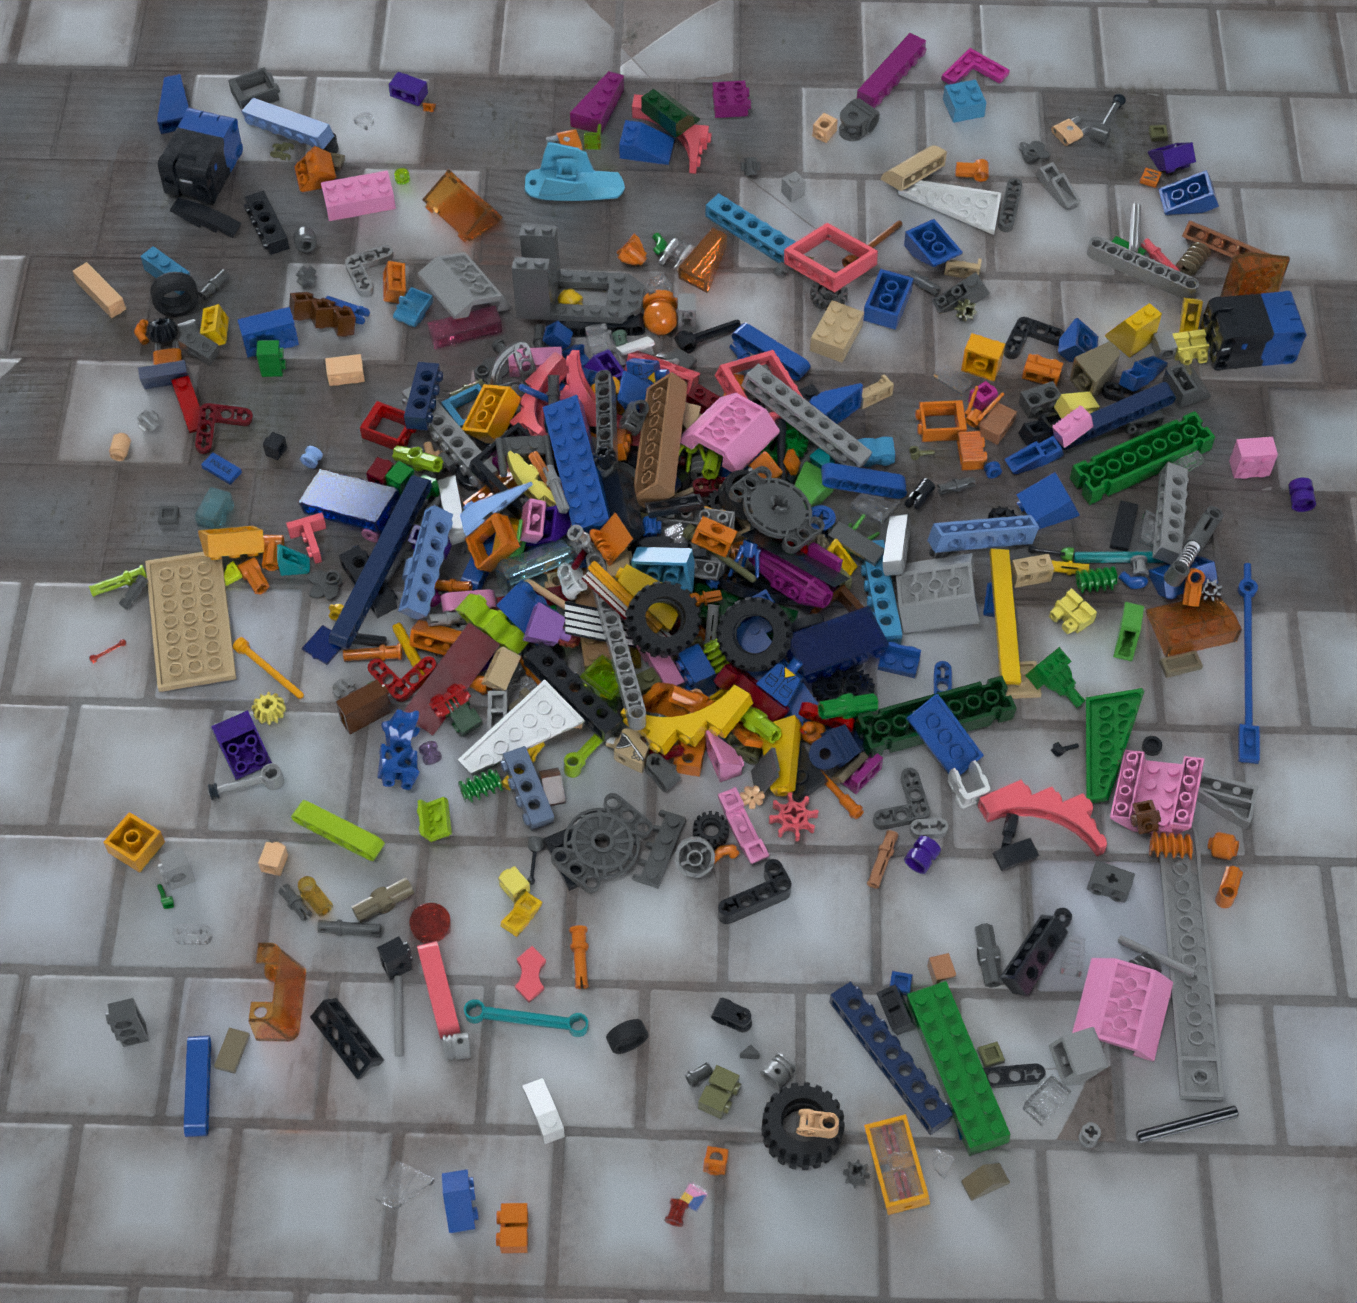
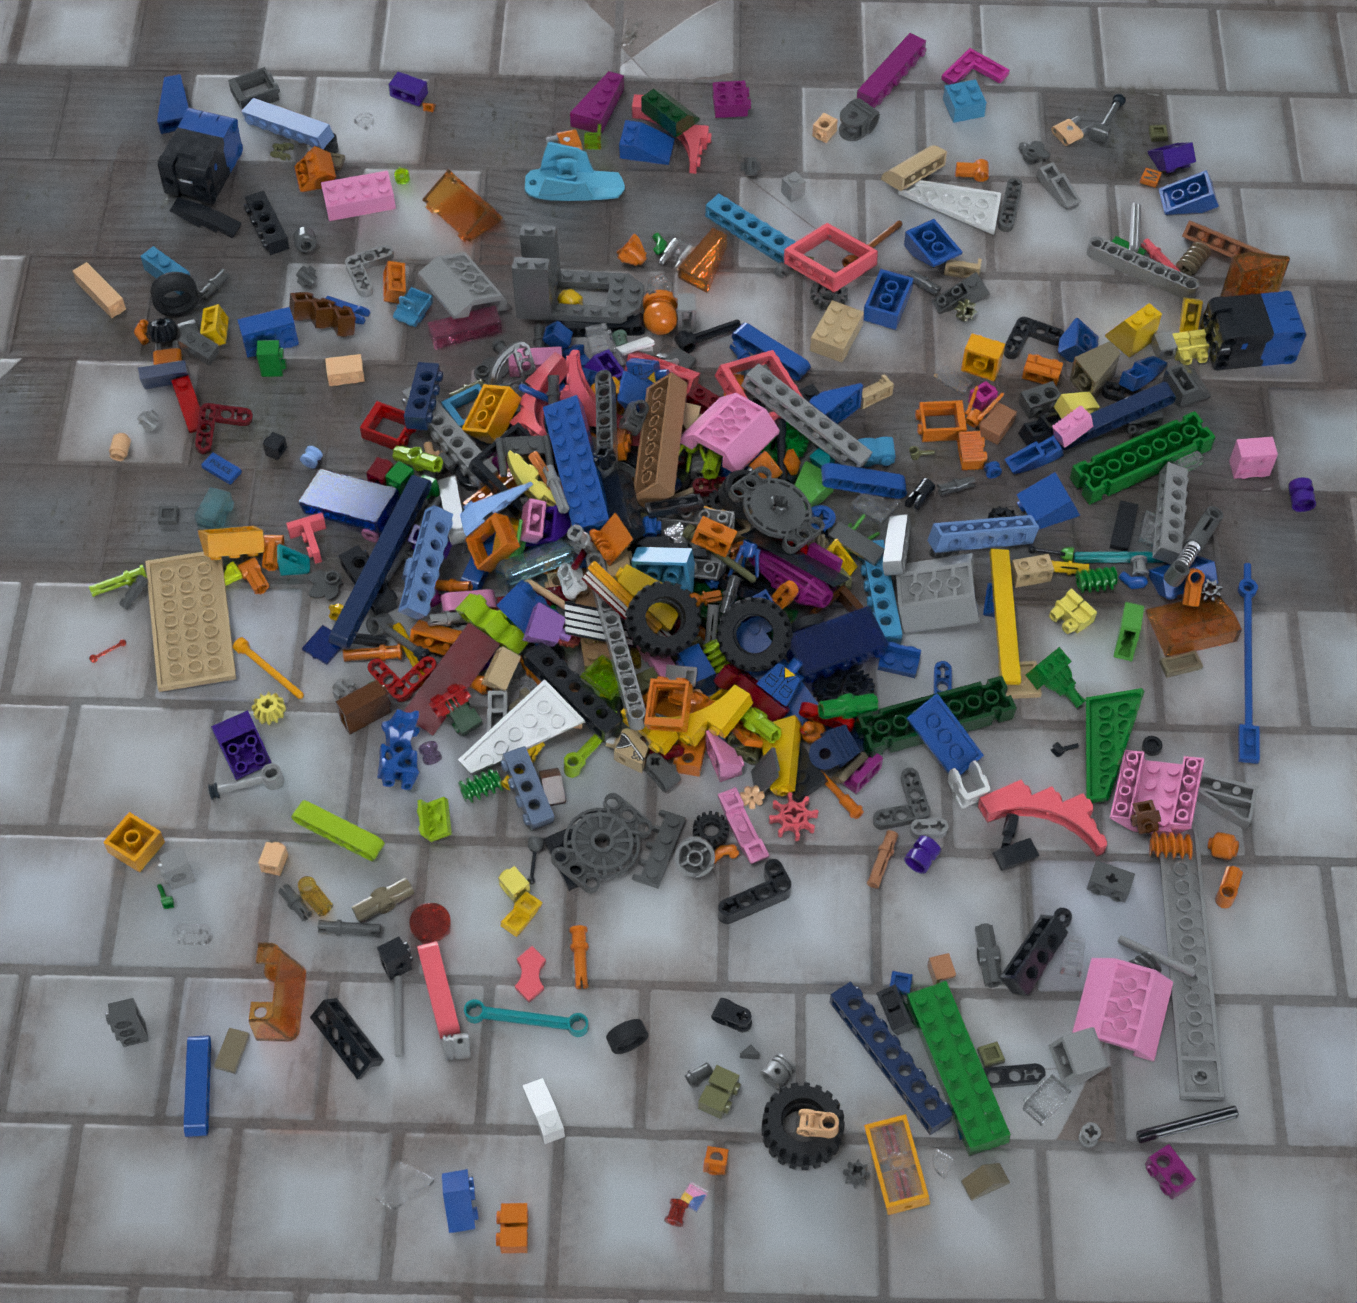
(383, 624): none -> dark grey piece
(668, 724): none -> orange window
(680, 671): none -> light grey brick
(730, 593): none -> dark grey pin
(787, 597): none -> orange beam
(1175, 1169): none -> magenta brick

